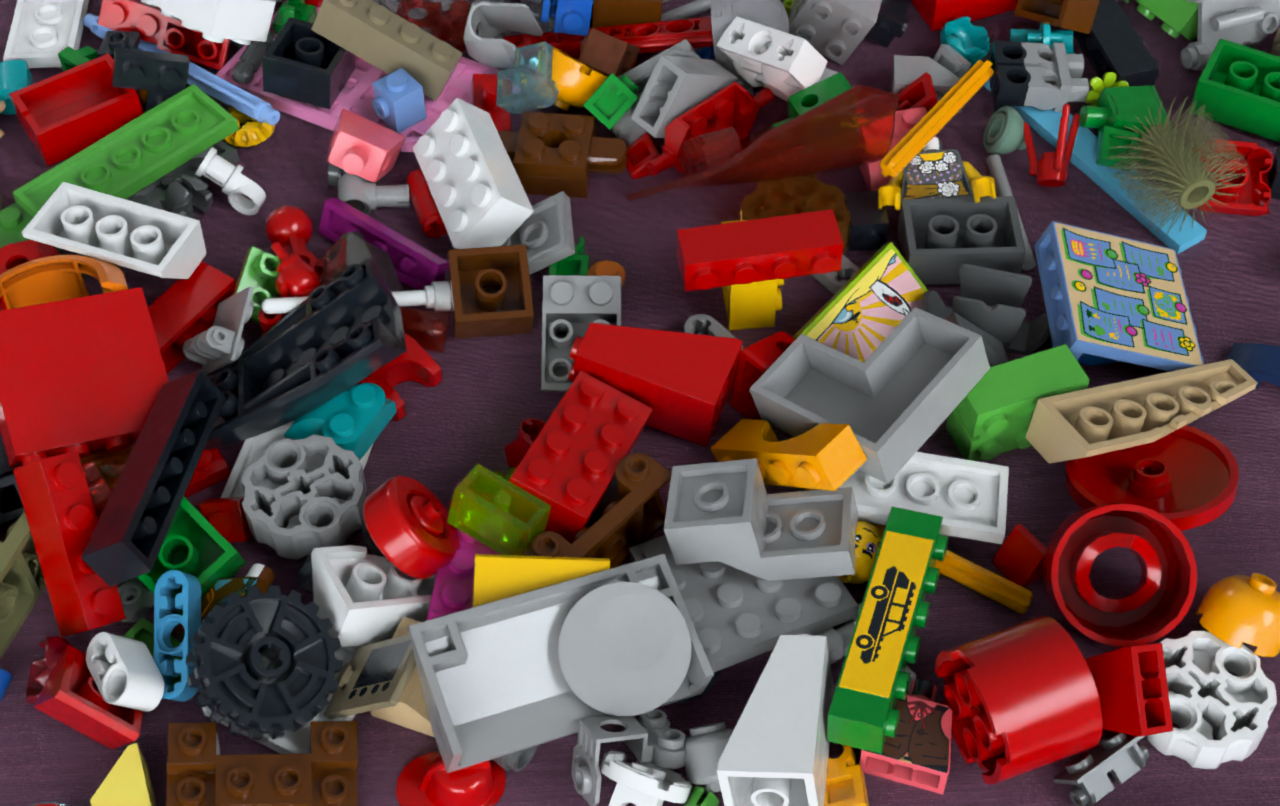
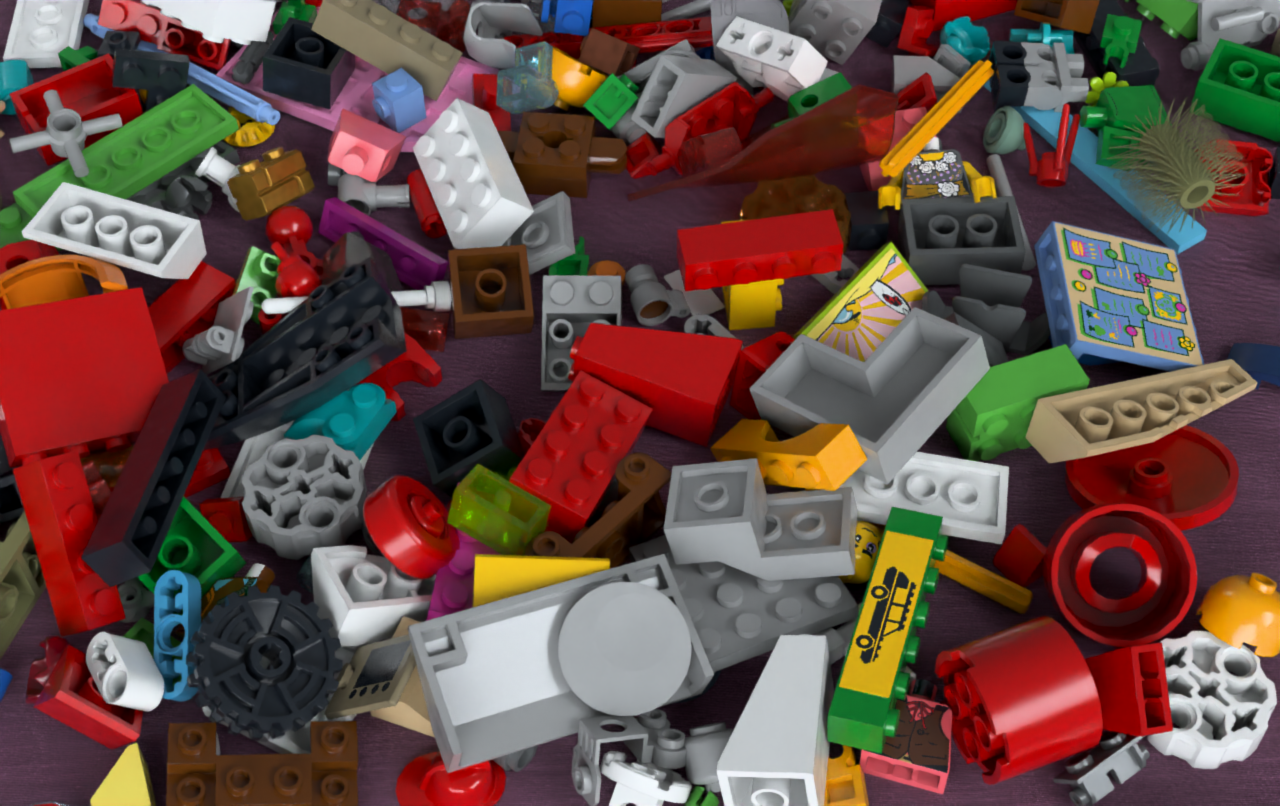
(65, 133): none -> light grey bar
(270, 184): none -> pearl gold brick
(466, 432): none -> black brick
(651, 299): none -> light grey piece
(698, 300): none -> white sticker
(915, 31): none -> red bracket
(1120, 37): none -> green plate

